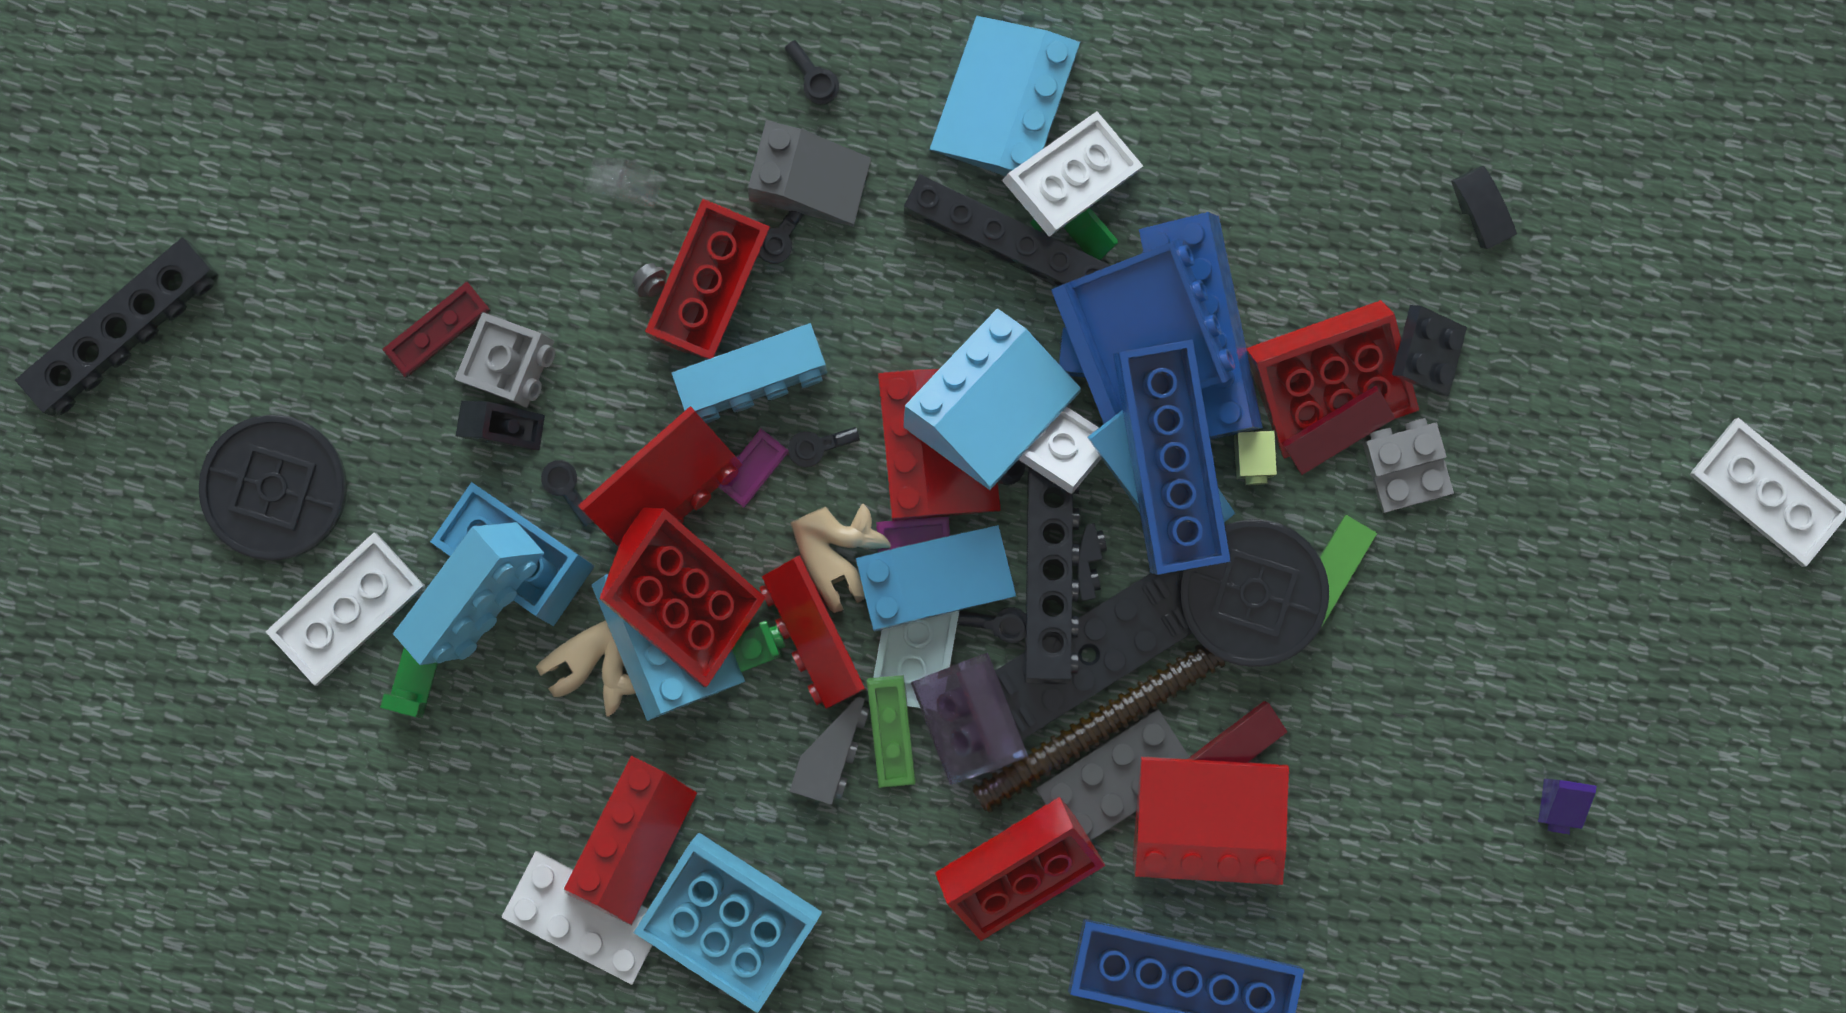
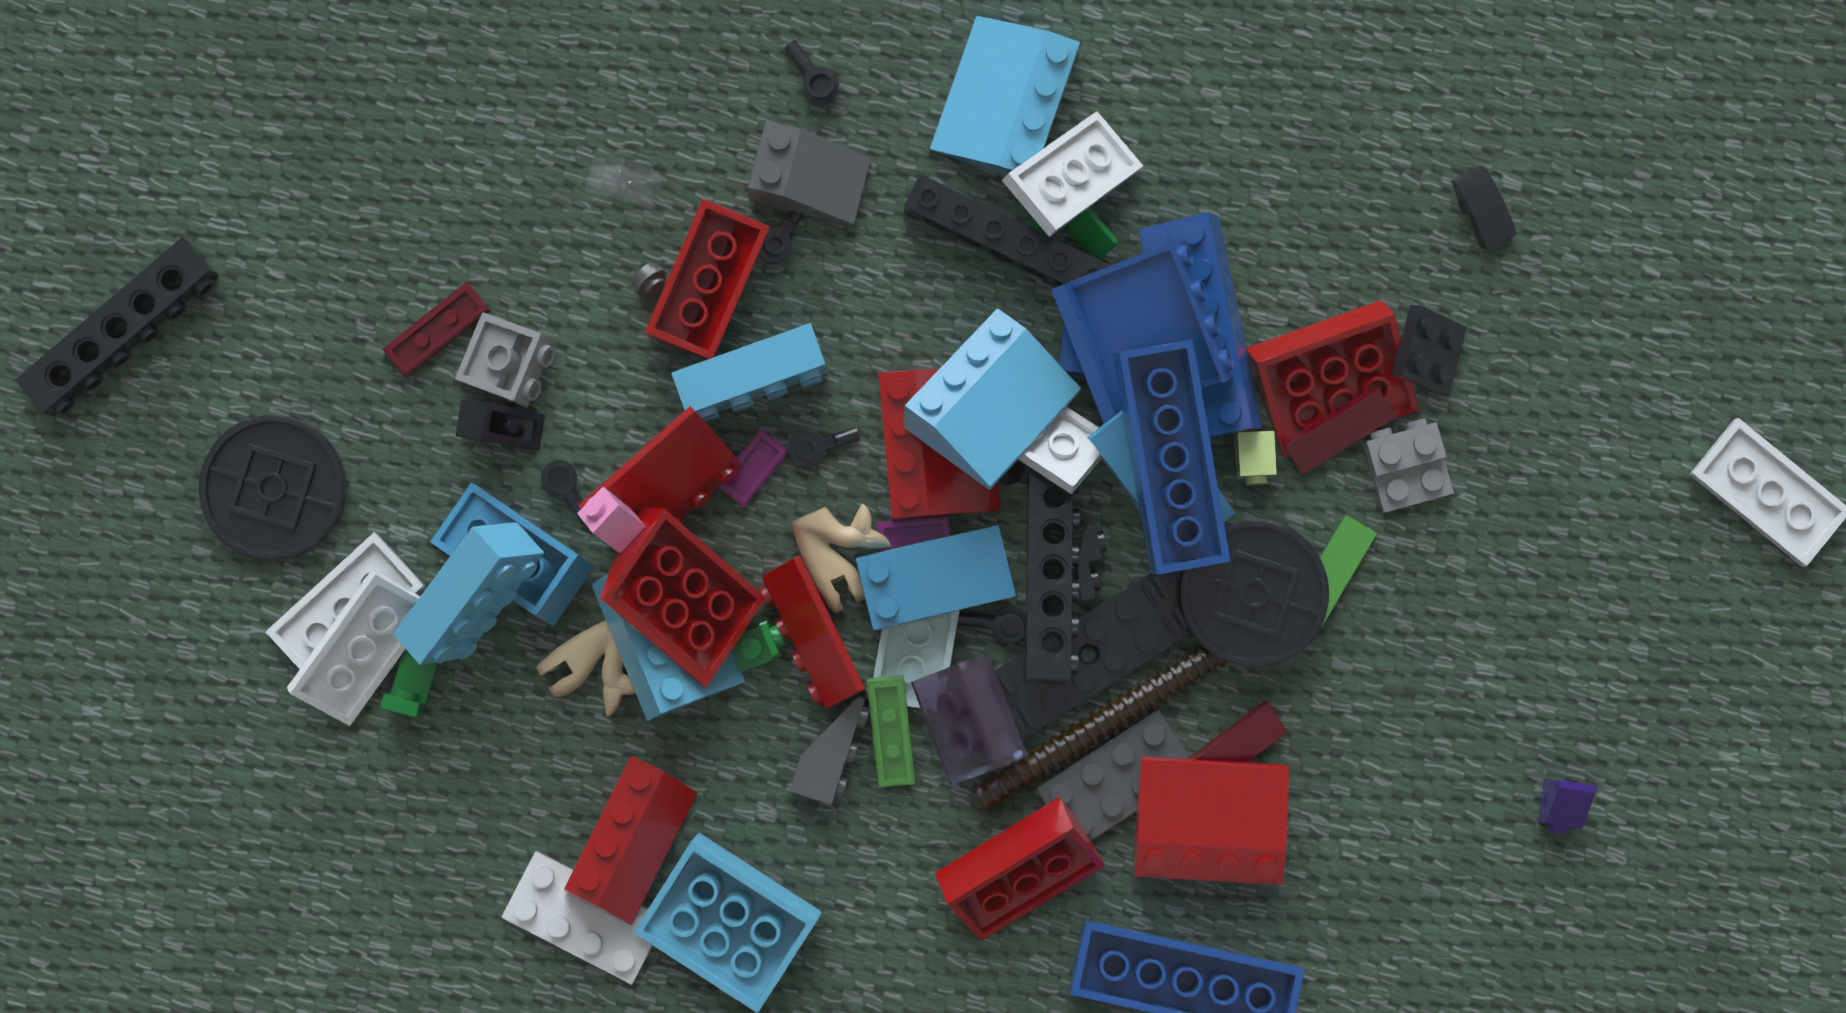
(355, 650): none -> white plate
(611, 520): none -> bright pink brick

